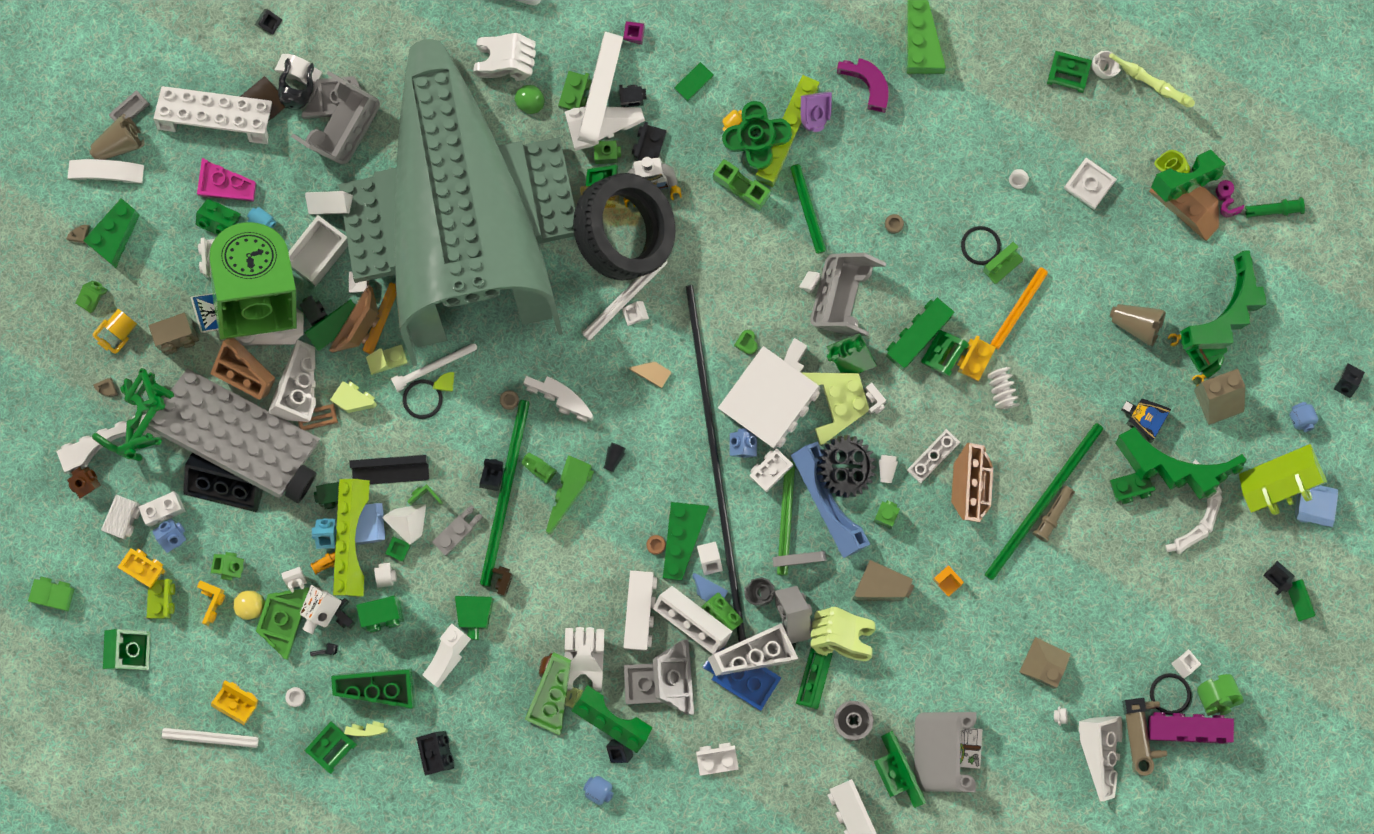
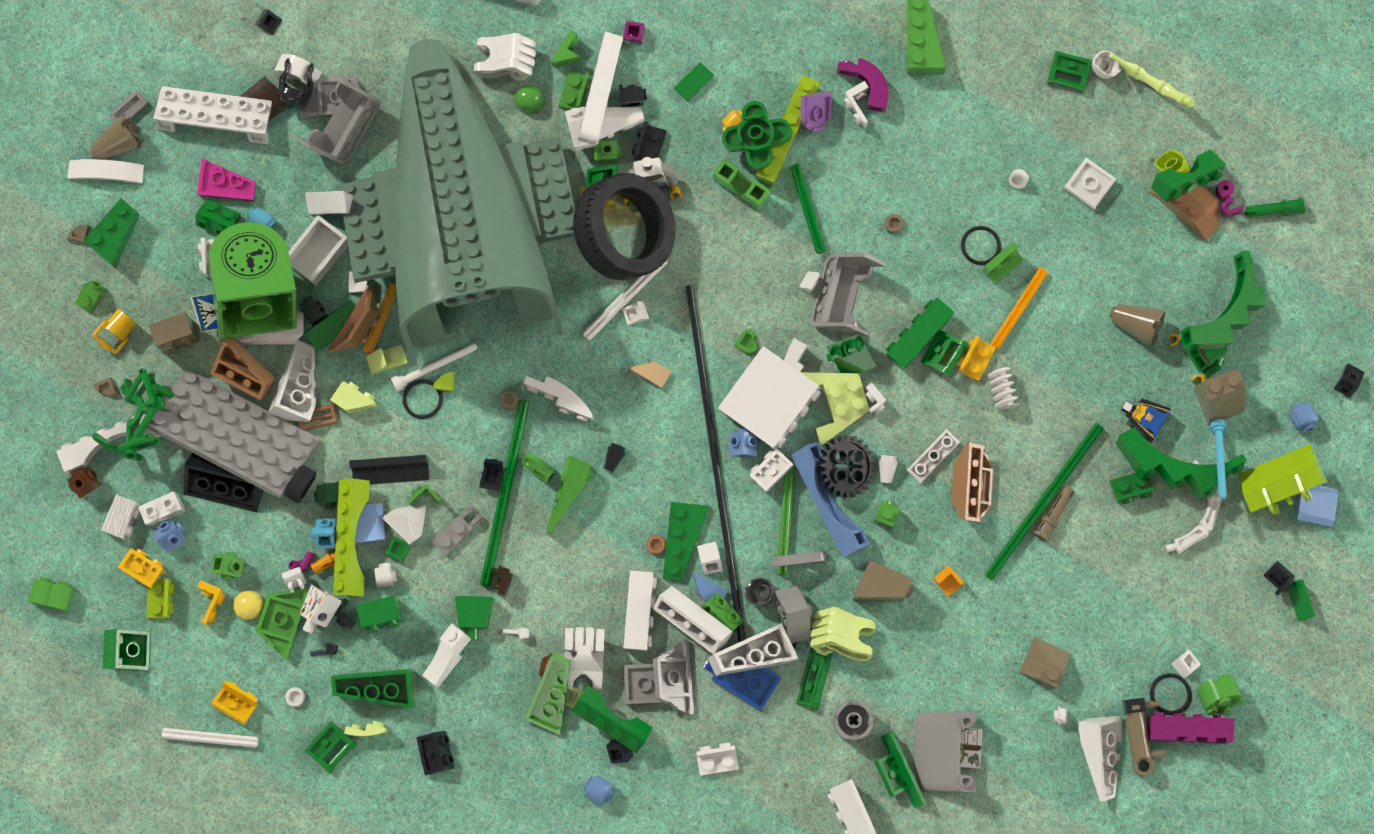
(303, 564): none -> magenta arm
(523, 632): none -> white hand
(564, 55): none -> bright green slope
(858, 93): none -> white bracket
(1218, 428): none -> medium azure piece

